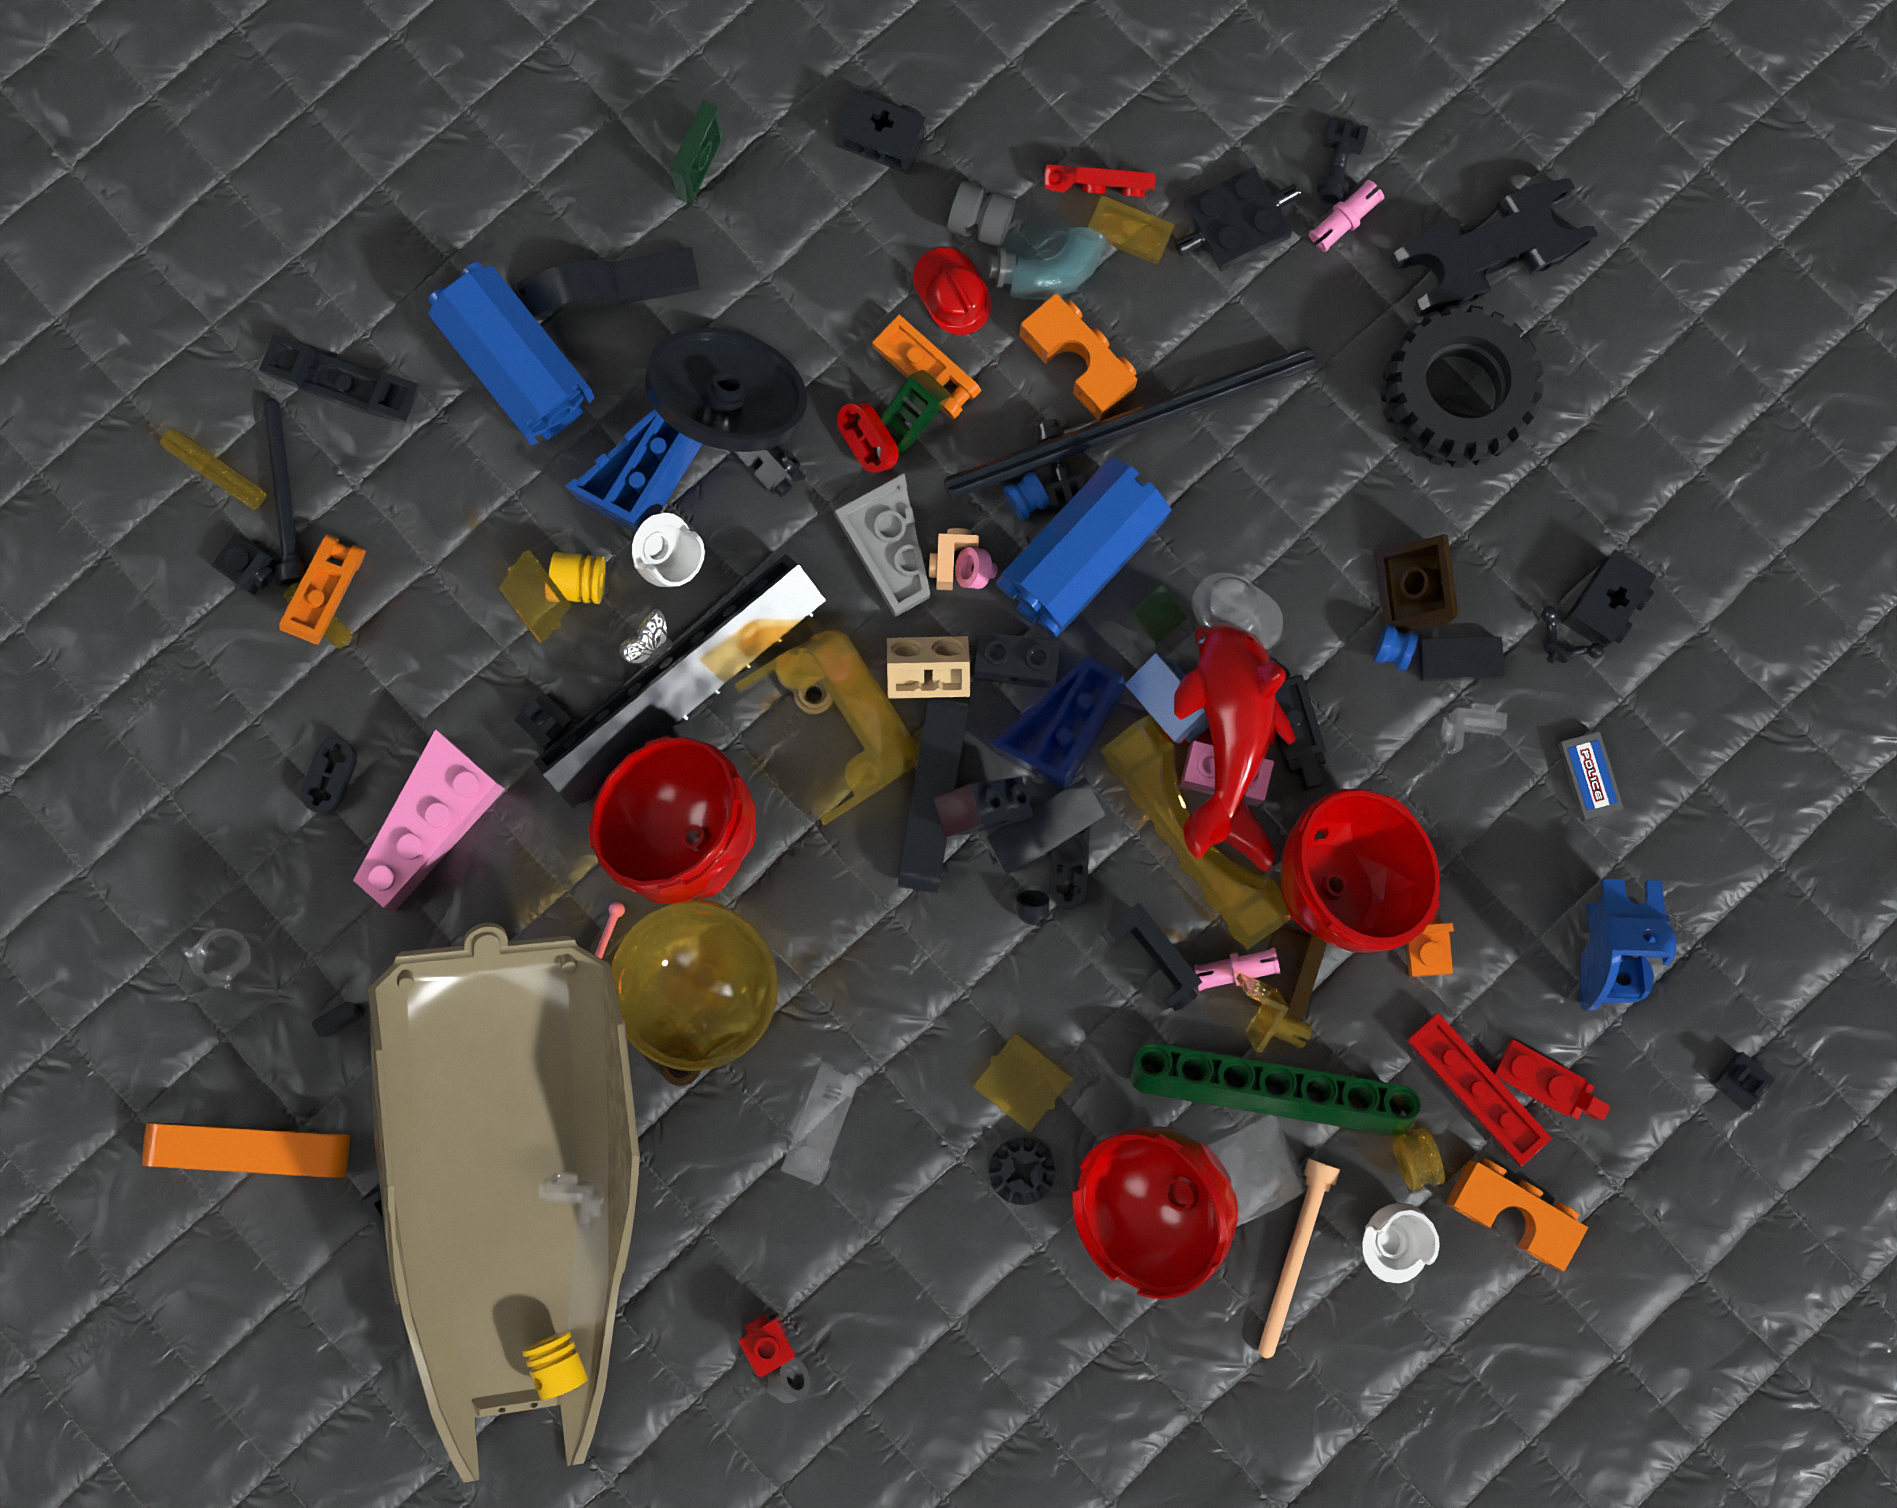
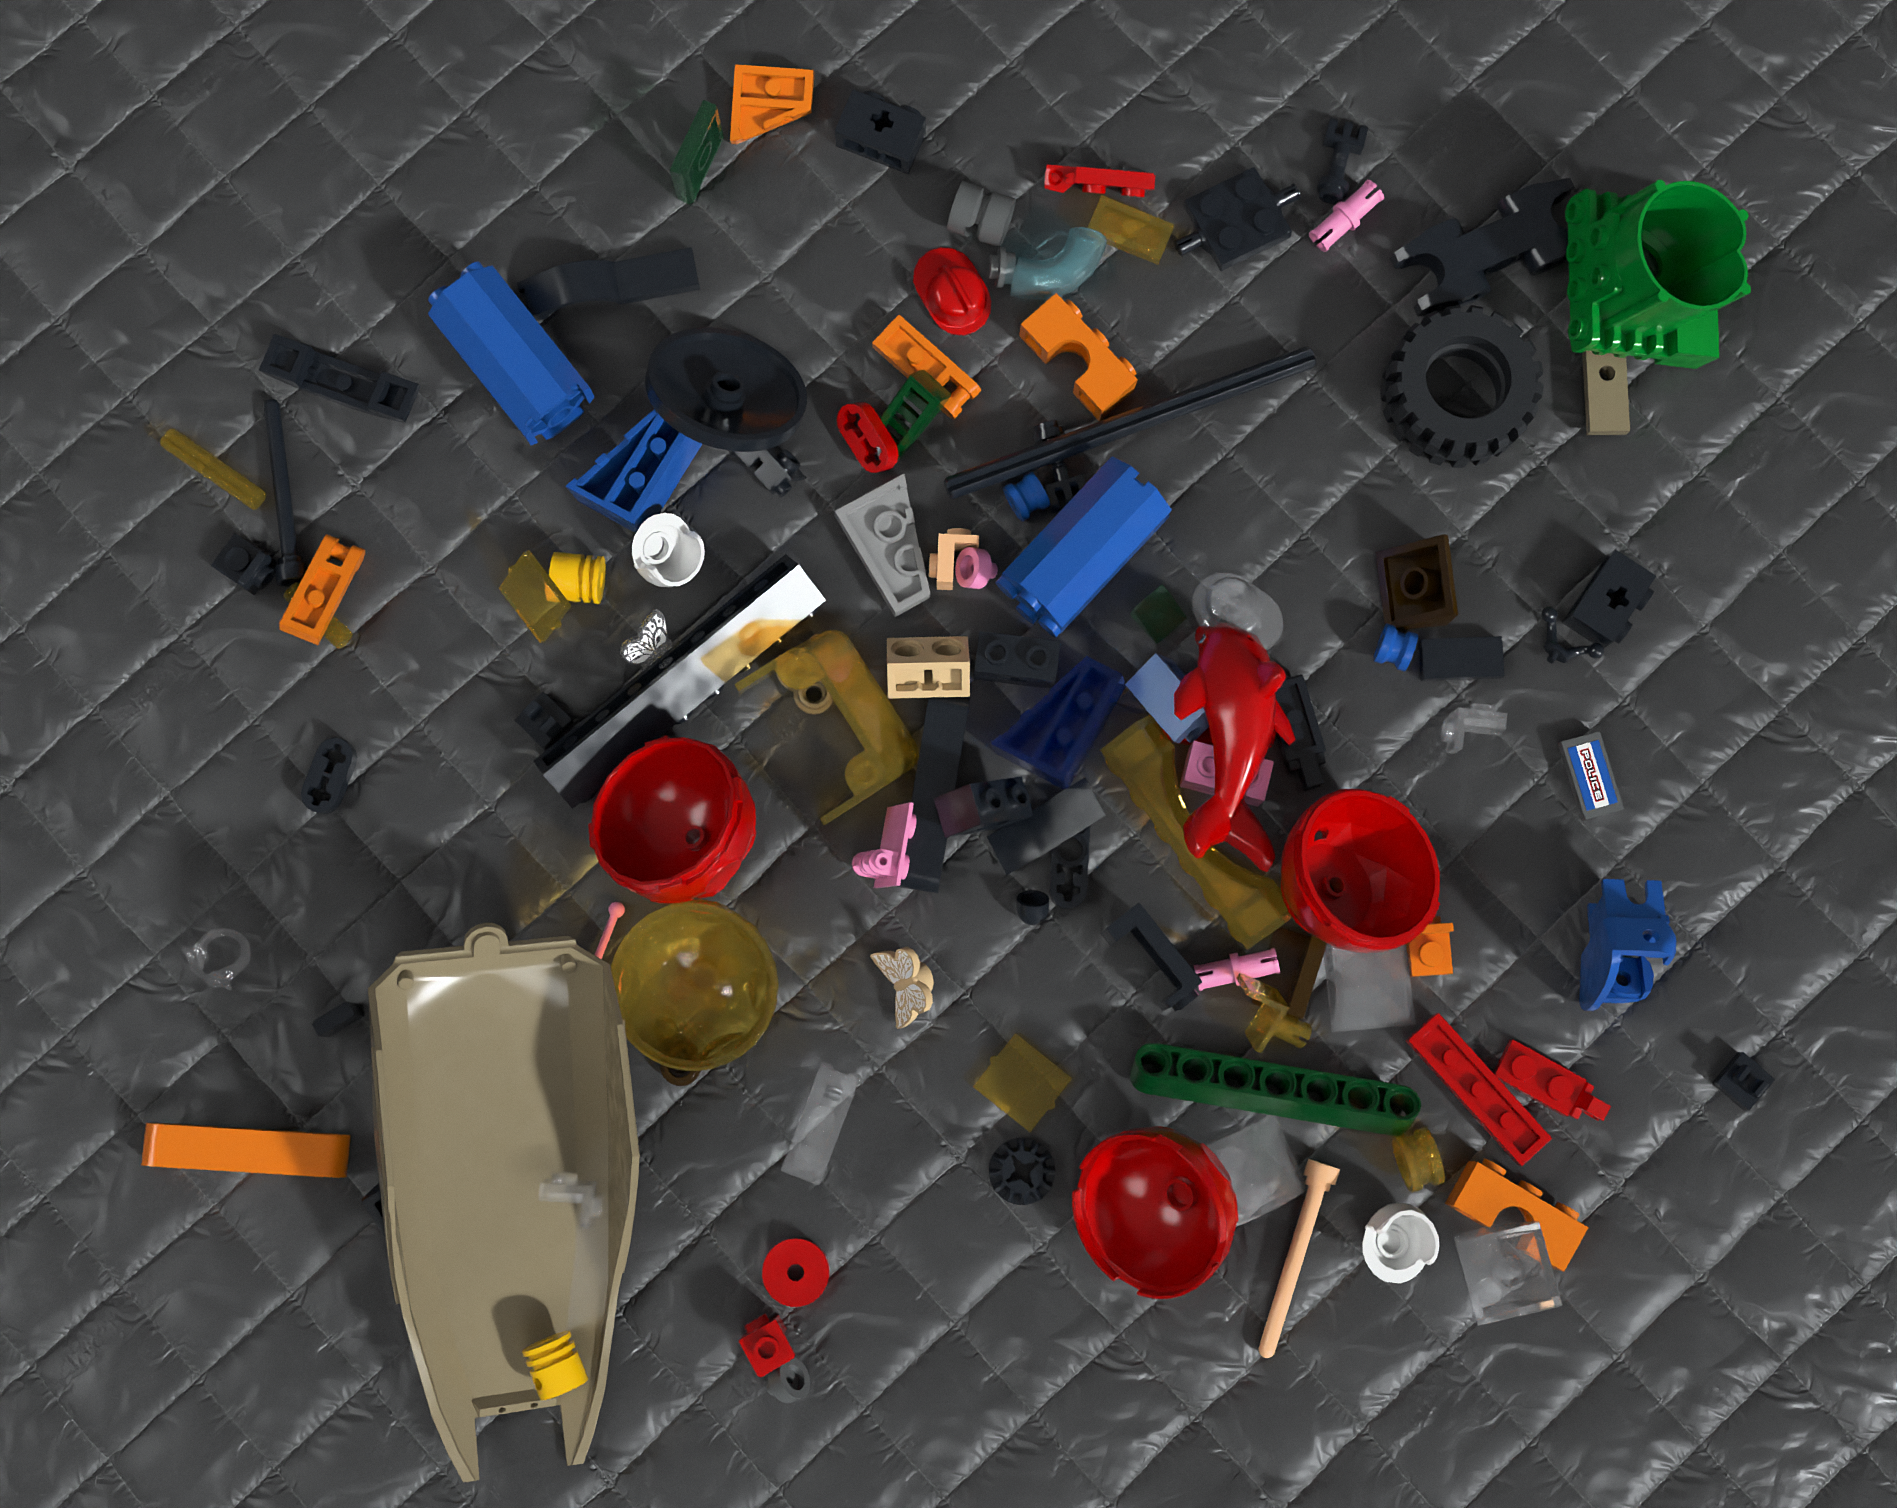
(429, 817): bright pink wedge -> none
(768, 99): none -> orange wing
(784, 1288): none -> red piece
(889, 862): none -> bright pink hinge
(911, 981): none -> tan animal
(1369, 989): none -> clear slope
(1507, 1271): none -> clear slope
(1605, 400): none -> dark tan tile
(1614, 294): none -> green hose

